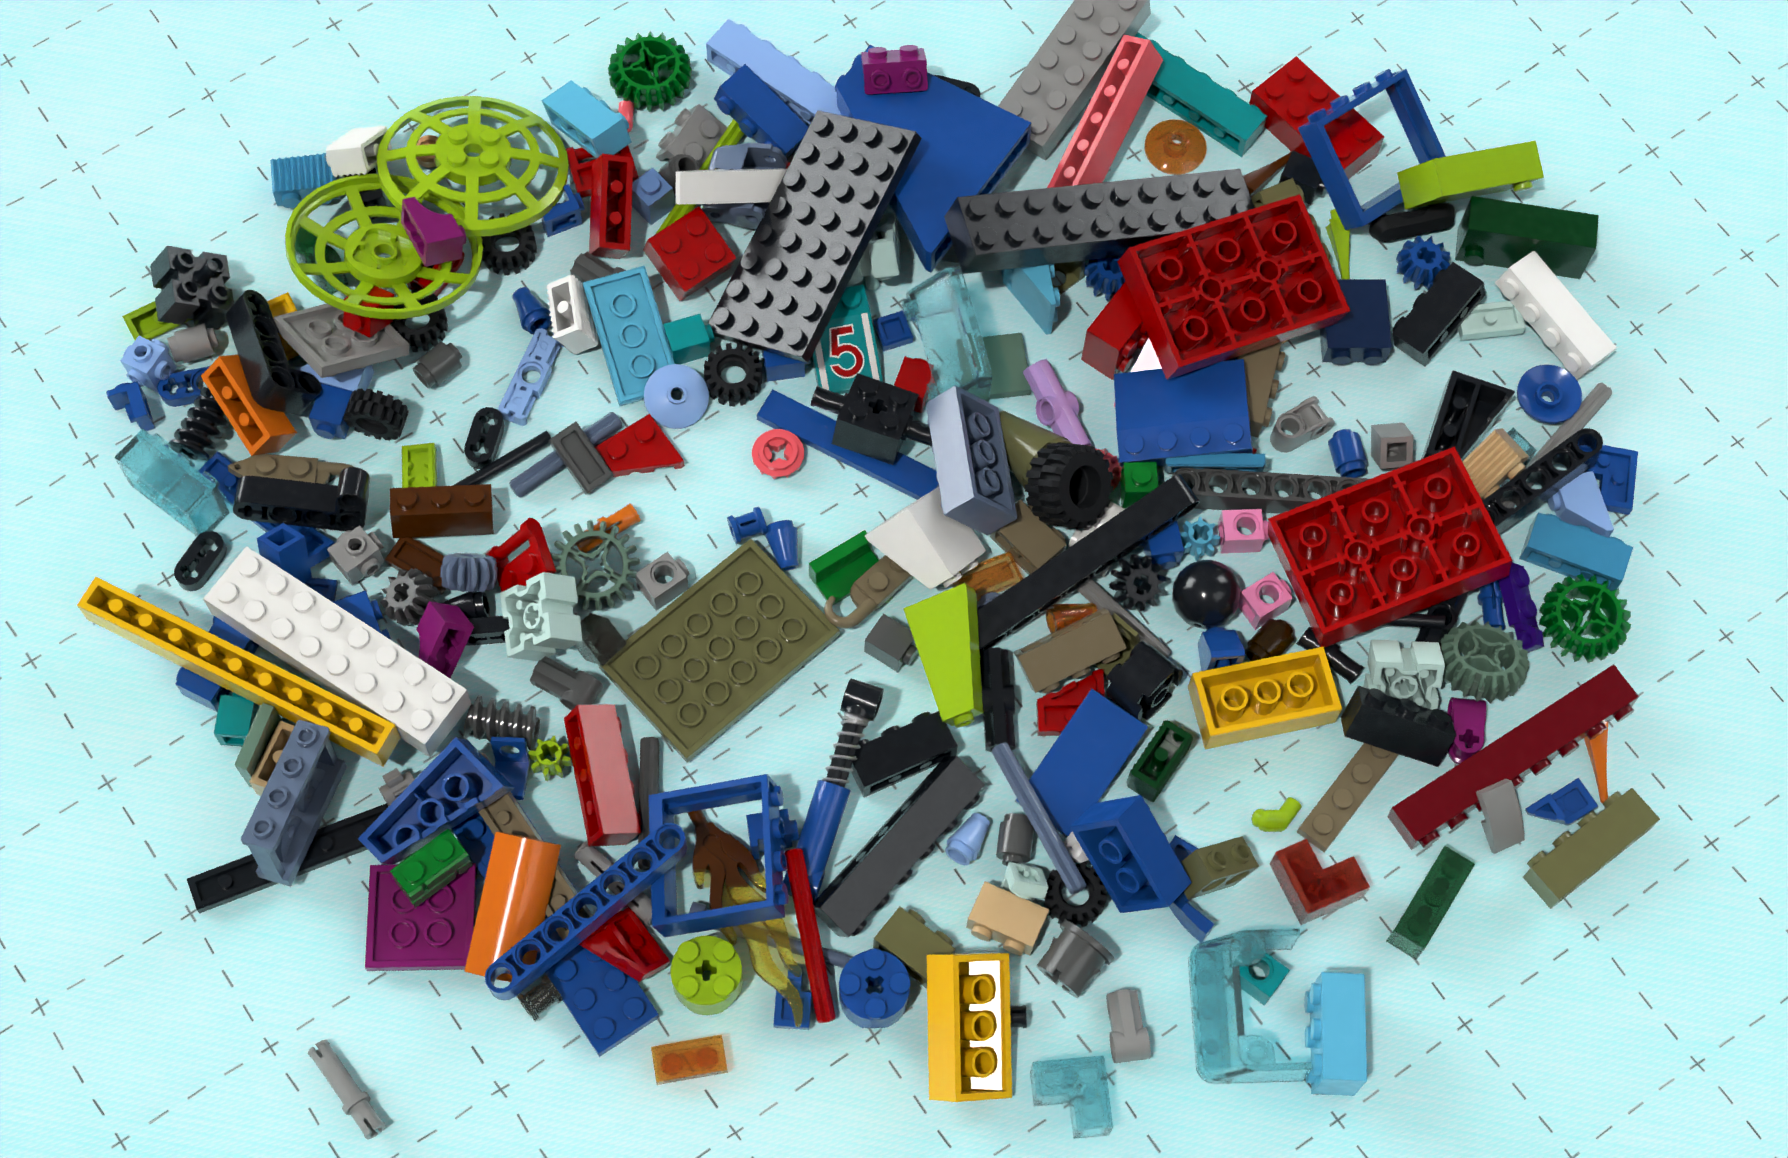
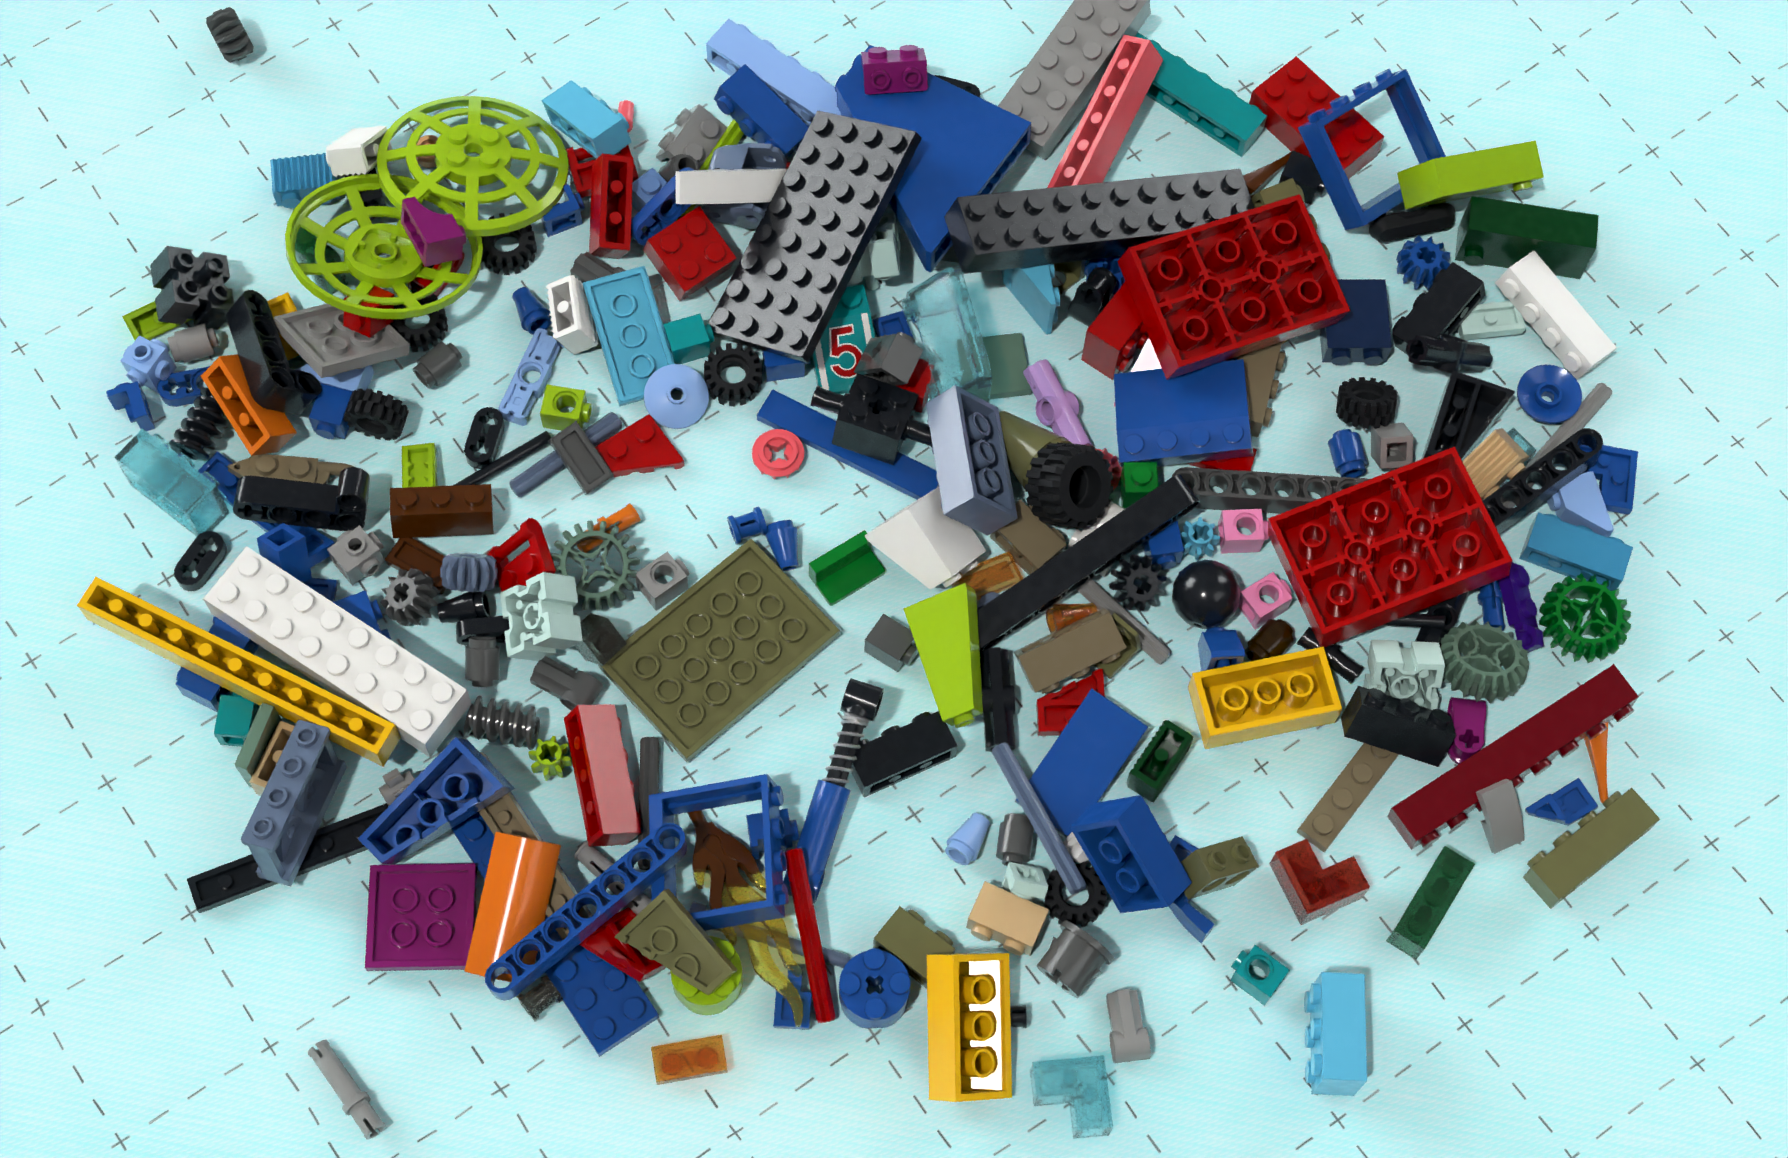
(229, 34): none -> dark grey gear
(431, 868): green brick -> none
(443, 636): magenta arch -> none
(482, 661): none -> dark grey brick
(512, 766): blue bracket -> none
(559, 397): none -> lime brick
(653, 207): none -> blue beam
(661, 58): green gear -> none
(675, 939): none -> olive wing
(870, 592): dark tan plate -> none
(889, 358): none -> dark grey brick
(897, 847): black brick -> none
(1092, 296): none -> black piece
(1143, 681): black brick -> none
(1175, 157): clear orange dish -> none
(1220, 1043): clear light blue windscreen -> none
(1224, 461): dark azure tile -> none
(1276, 819): lime arm -> none
(1304, 422): light grey piece -> none
(1340, 243): lime piece -> none
(1366, 402): none -> black tyre
(1448, 353): none -> black piece

